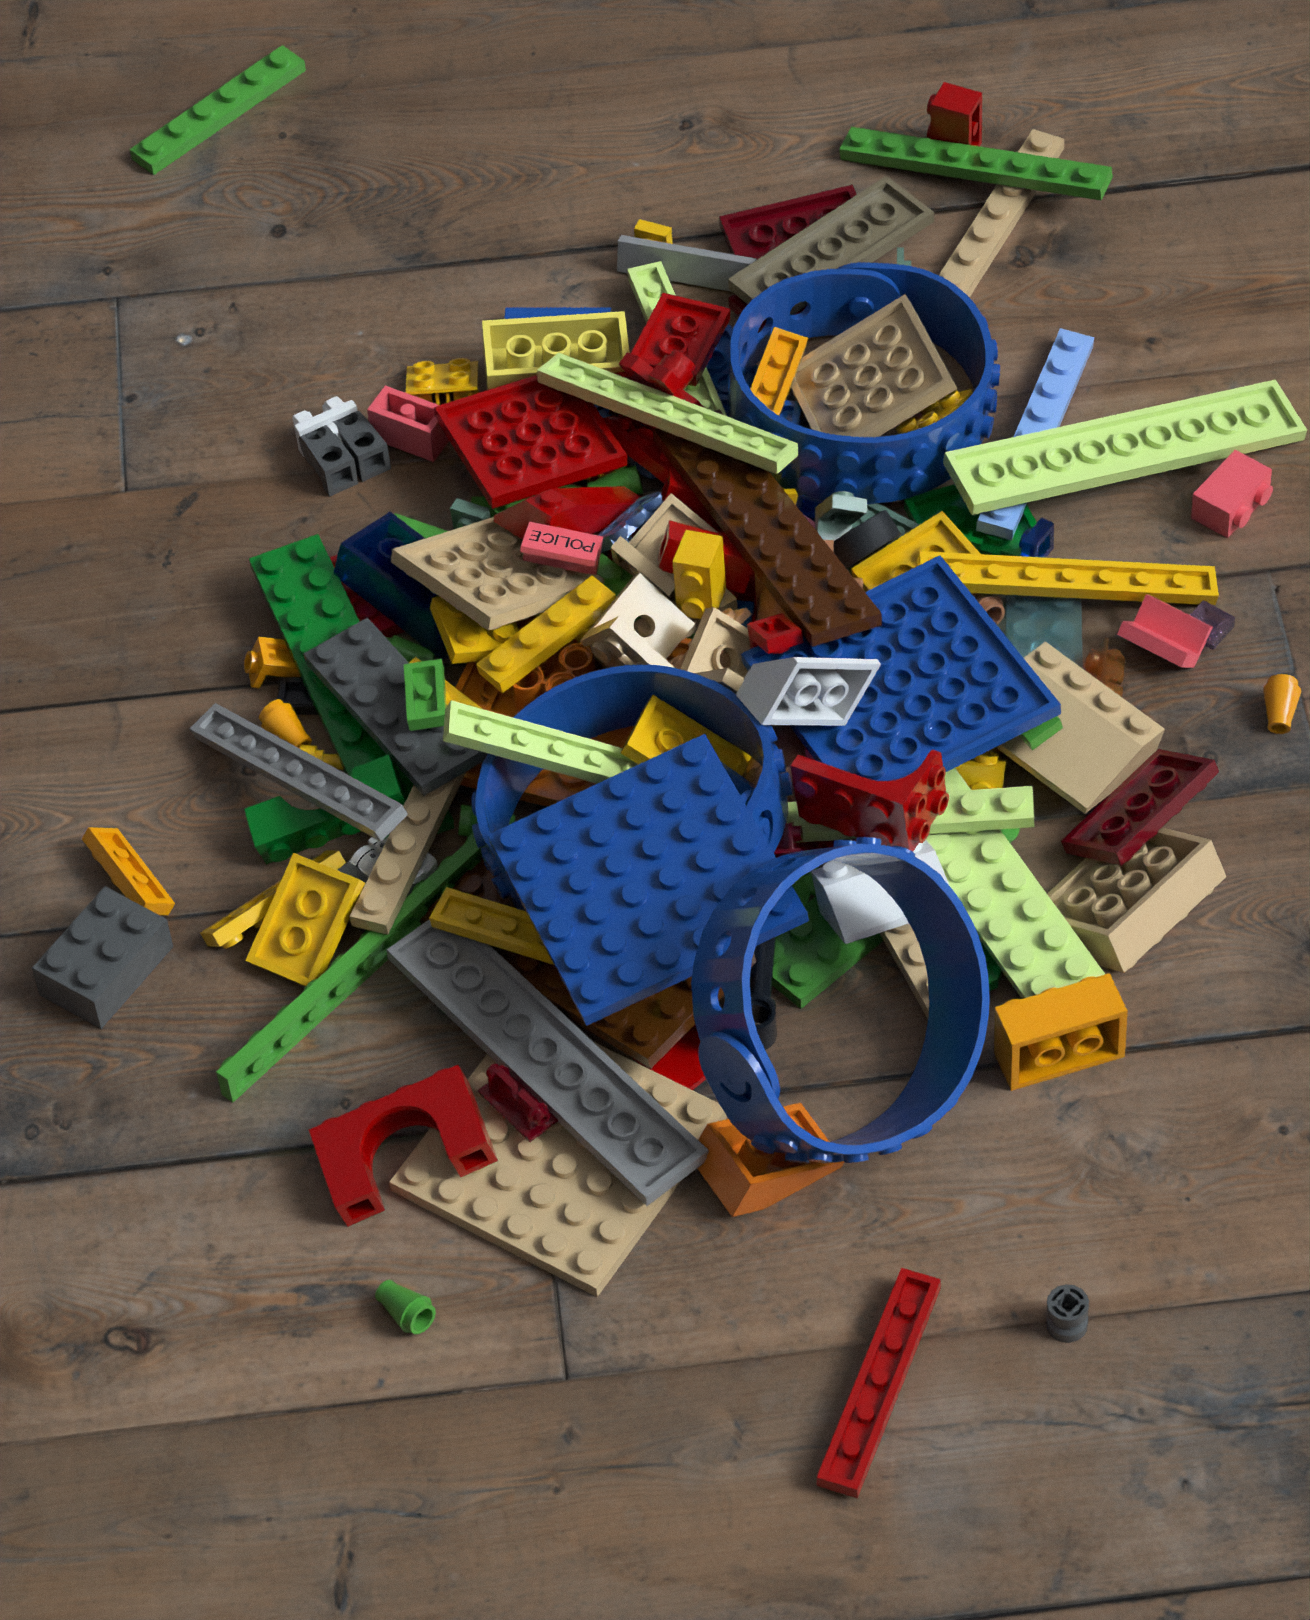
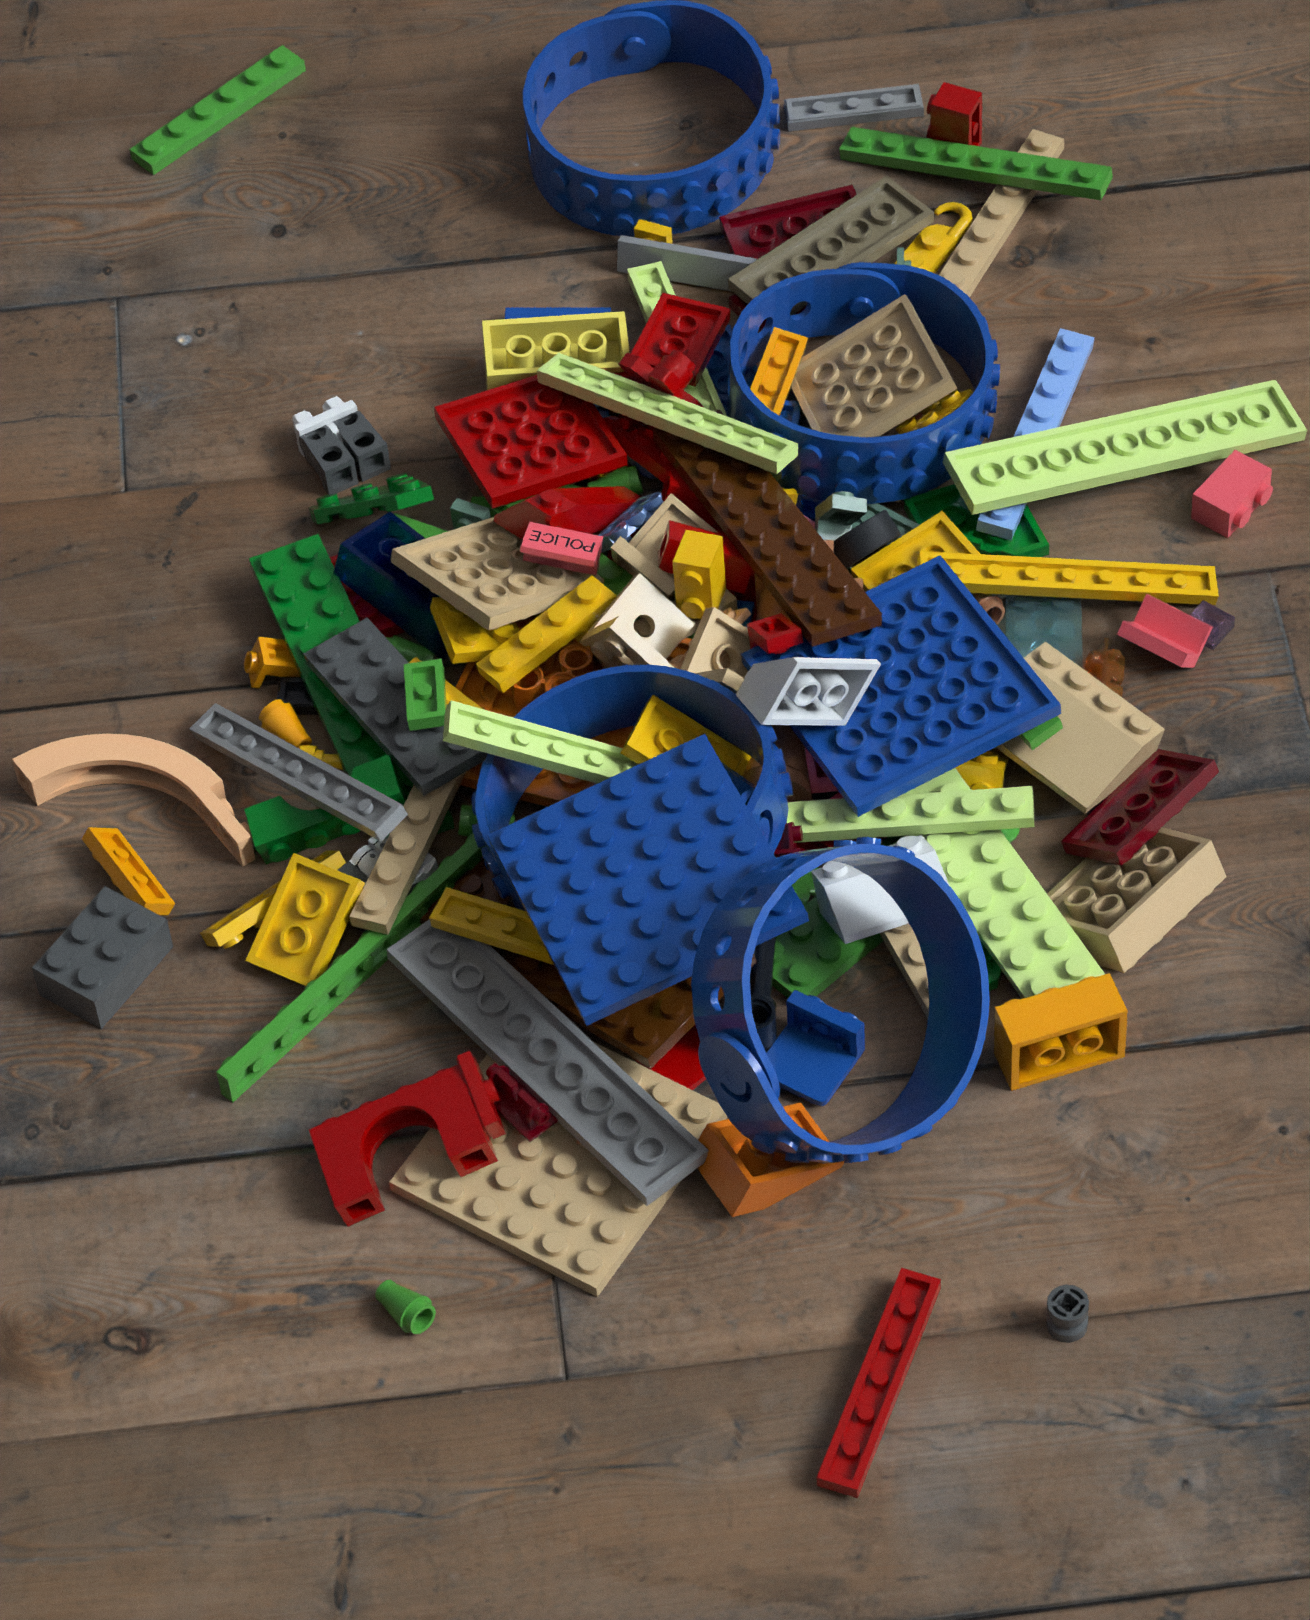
(135, 761): none -> light nougat arch
(399, 493): none -> green plate
(407, 423): coral brick -> none
(456, 376): yellow hinge -> none
(482, 1093): none -> red plate
(628, 43): none -> blue piece
(816, 1048): none -> blue bracket
(853, 107): none -> light grey tile
(862, 807): red bracket -> none
(937, 241): none -> yellow plate
(1038, 540): clear blue plate -> none
(1281, 700): light orange cone -> none

